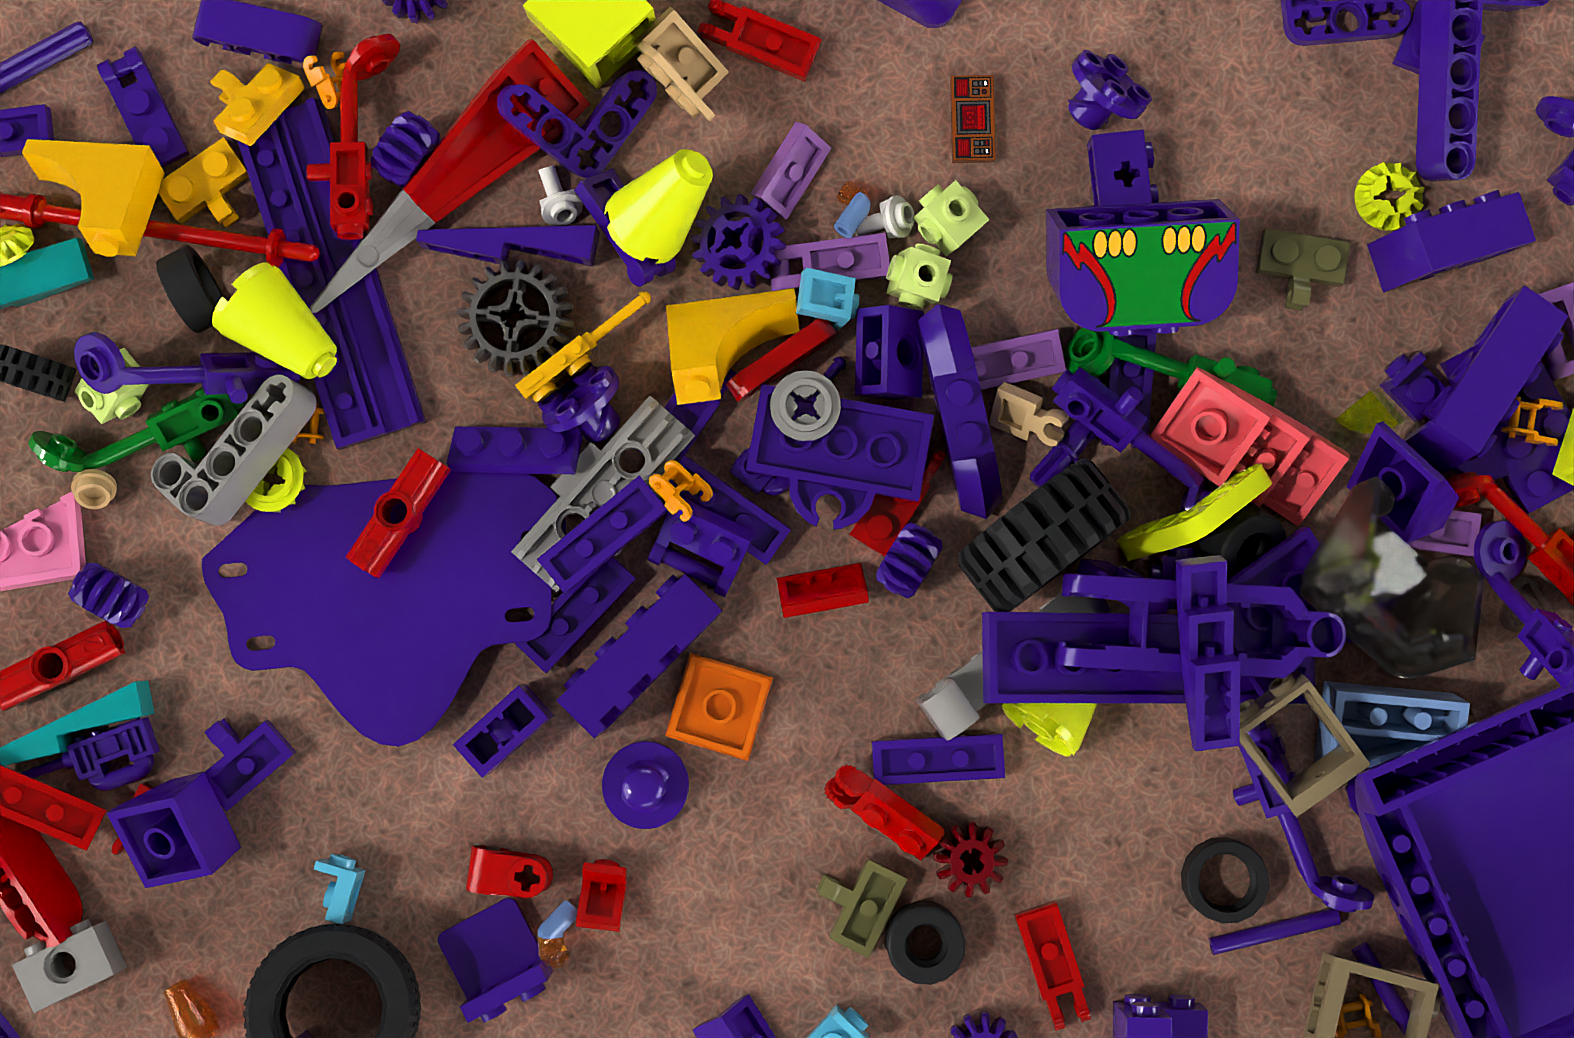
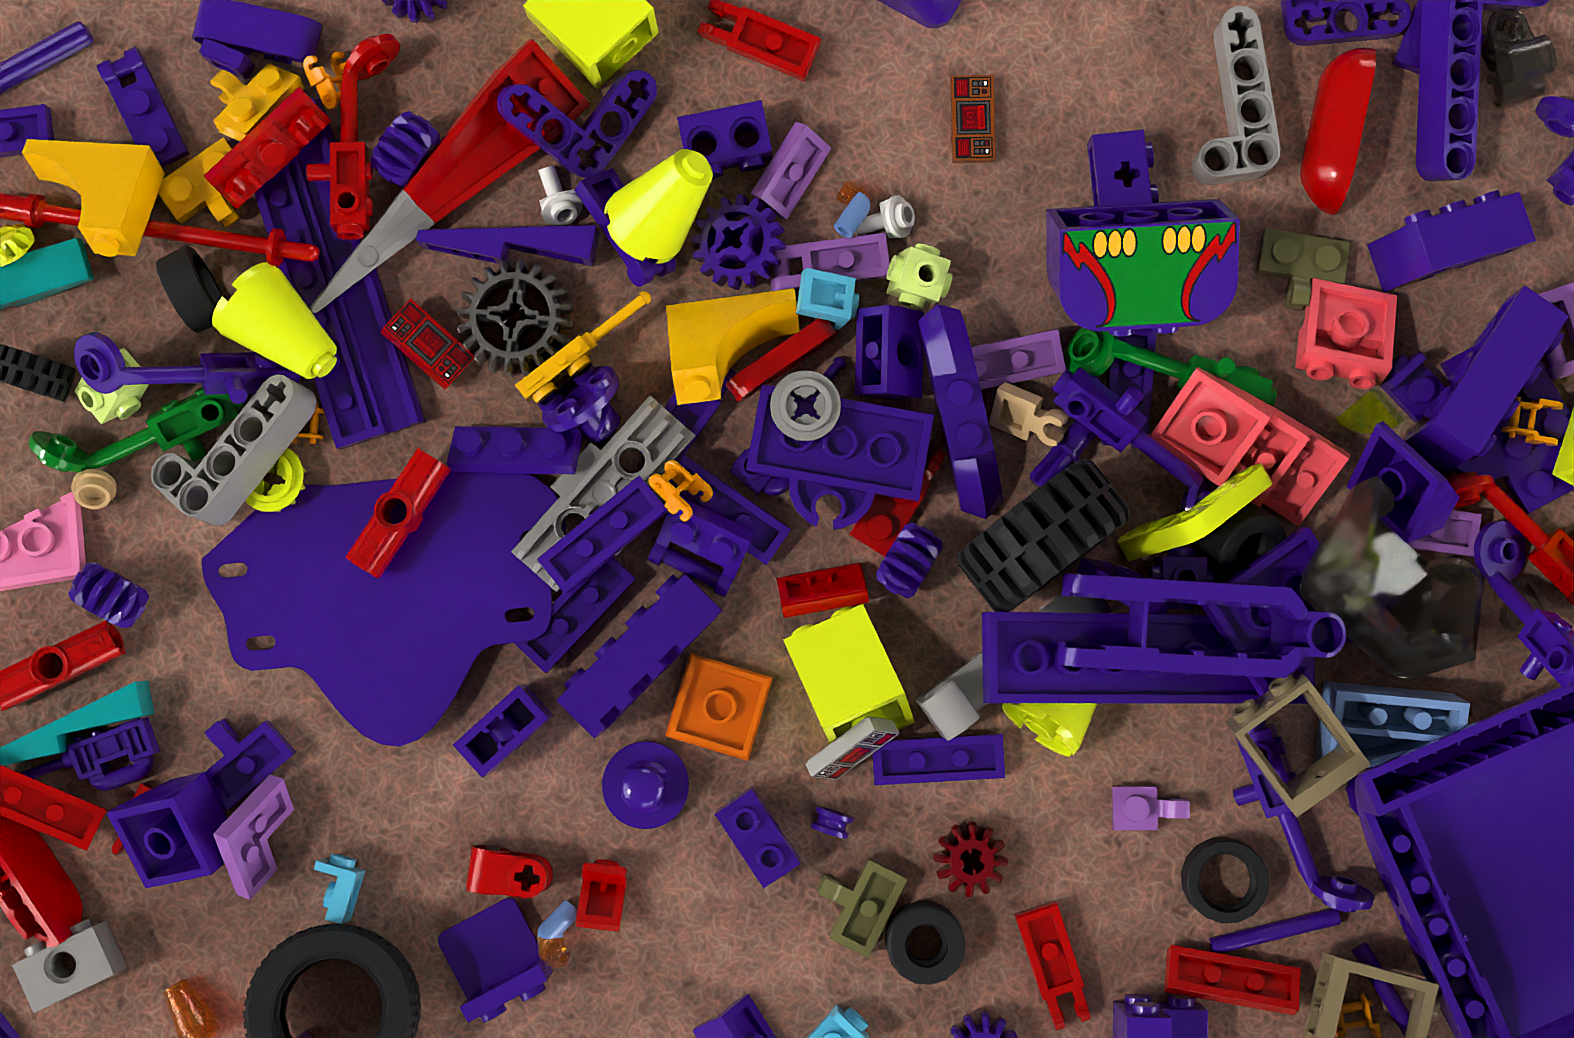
(226, 59): none -> dark purple tile
(245, 836): none -> medium lavender plate
(267, 148): none -> red plate
(427, 344): none -> tile
(681, 59): tan bracket -> none
(722, 127): none -> dark purple brick
(758, 837): none -> dark purple brick
(832, 822): none -> dark purple bush
(847, 672): none -> neon yellow slope
(852, 748): none -> light grey tile
(884, 811): red hinge -> none
(949, 217): yellowish green brick -> none
(1105, 91): dark purple plate -> none
(1139, 808): none -> medium lavender plate
(1207, 654): dark purple slope -> none
(1232, 980): none -> red plate
(1239, 93): none -> light grey beam
(1337, 128): none -> red brick
(1347, 334): none -> coral plate
(1381, 213): neon yellow gear -> none
(1515, 58): none -> clear smoke piece

